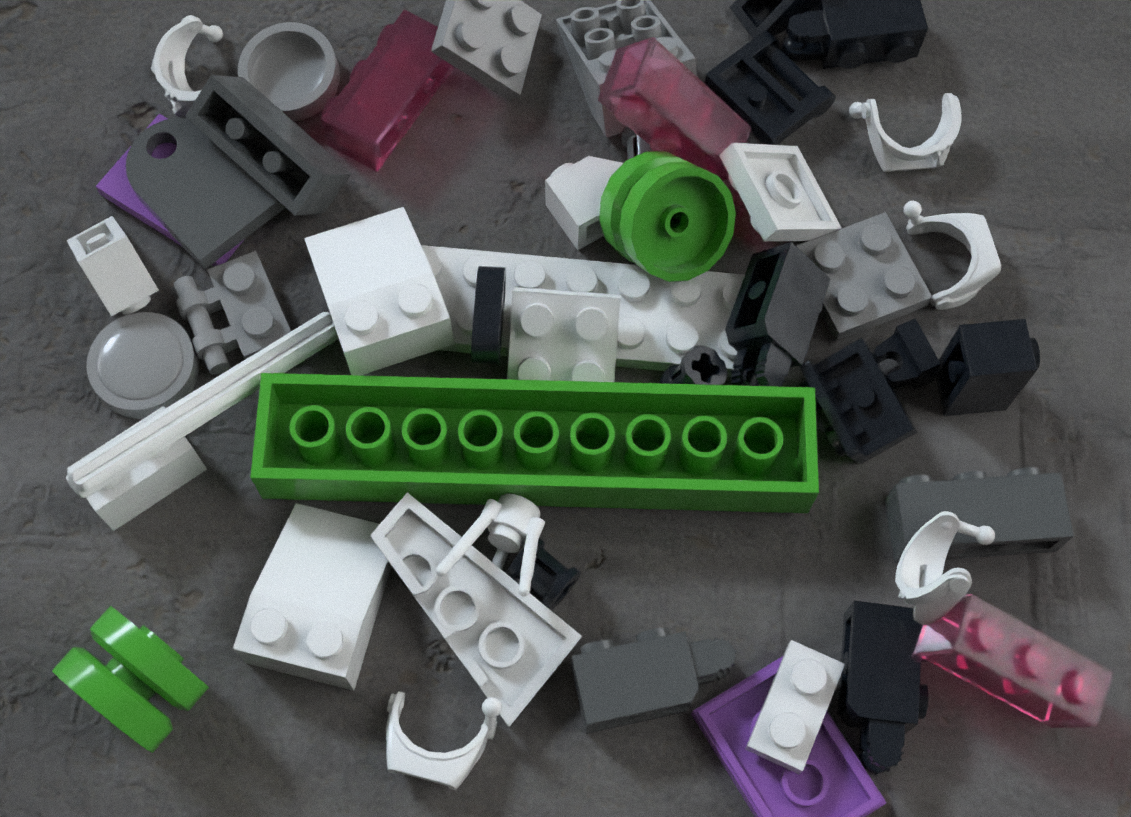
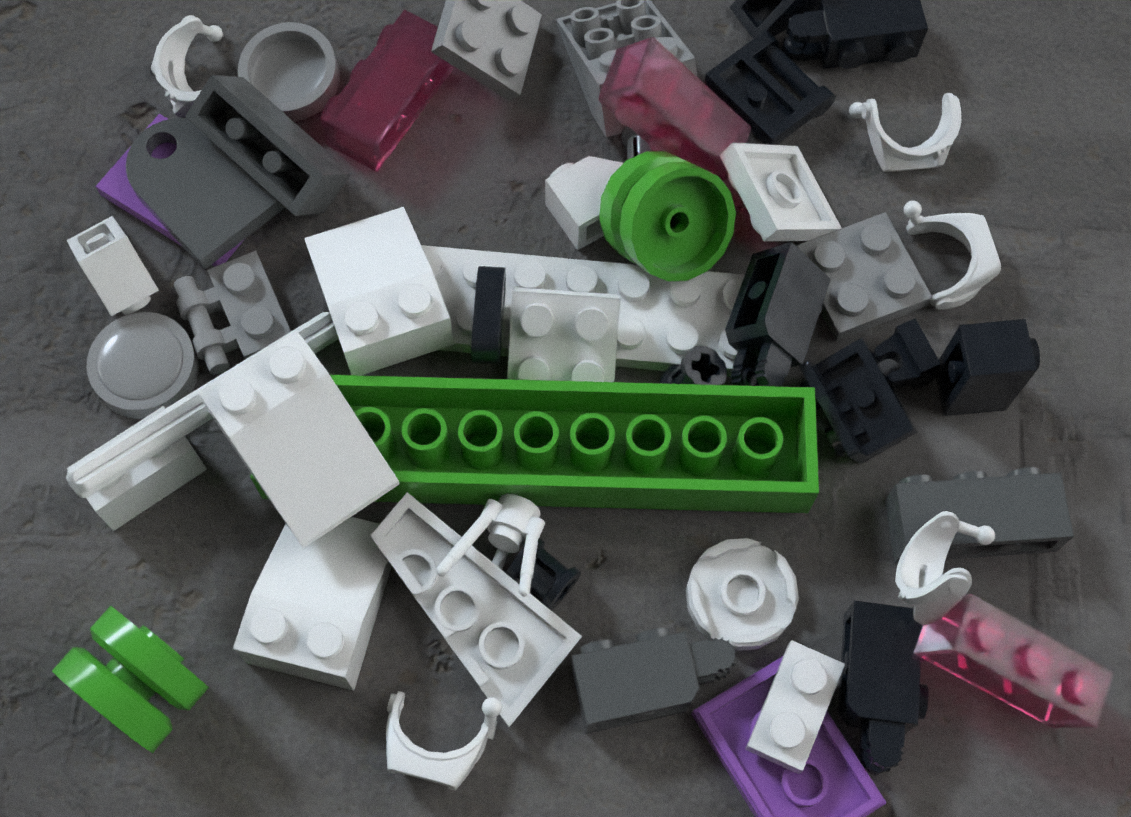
(299, 438): none -> white slope
(742, 593): none -> white tile

